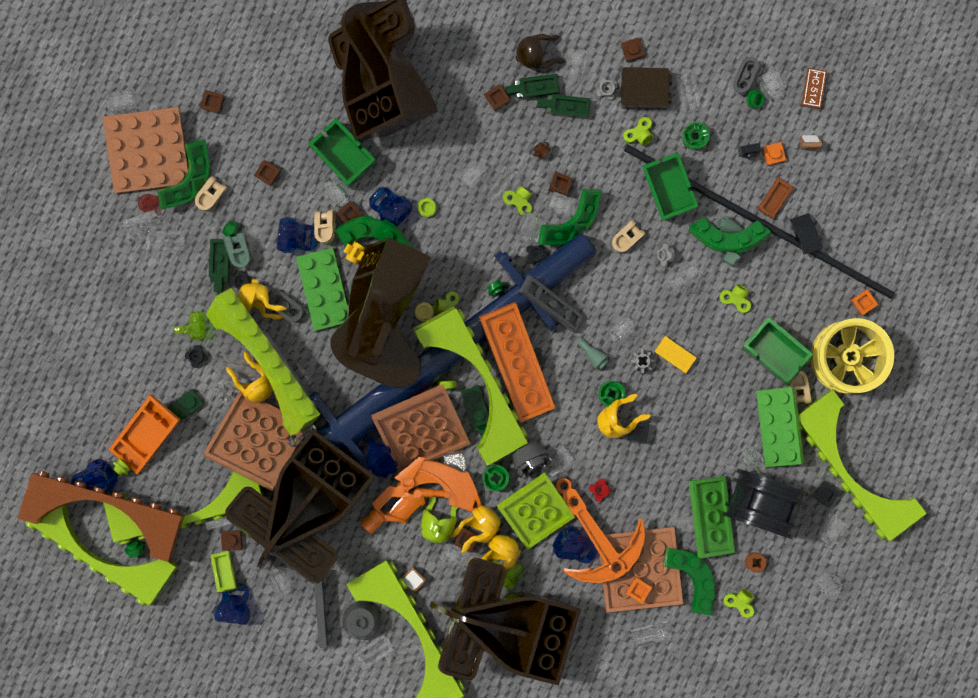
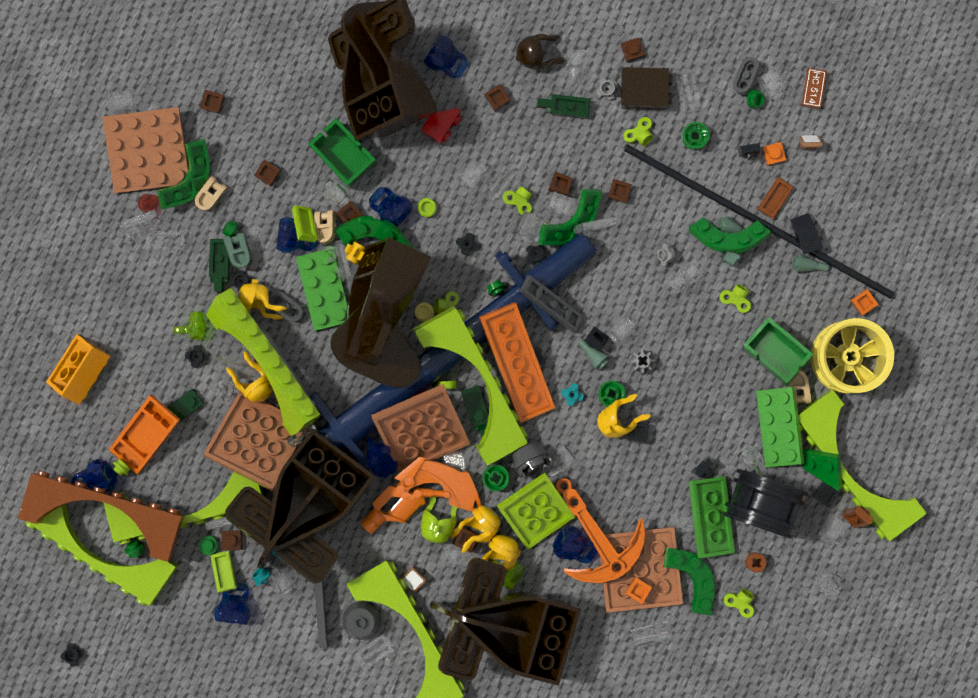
(66, 655): none -> black plate
(78, 369): none -> light orange slope
(208, 545): none -> green plate
(261, 576): none -> teal plate
(304, 223): none -> lime tile
(343, 268): none -> clear plate
(440, 123): none -> red slope
(444, 56): none -> clear blue piece
(472, 244): none -> black plate
(534, 86): dark green hinge -> none
(541, 150): reddish brown plate -> none
(567, 394): none -> teal plate
(595, 225): none -> clear tile
(596, 339): none -> black plate
(605, 490): red plate -> none
(619, 191): none -> reddish brown plate
(622, 242): tan plate -> none
(670, 186): green piece -> none
(675, 354): yellow tile -> none
(703, 468): none -> black plate
(802, 263): none -> sand green cone
(824, 467): none -> green wing
(857, 516): none -> dark orange plate

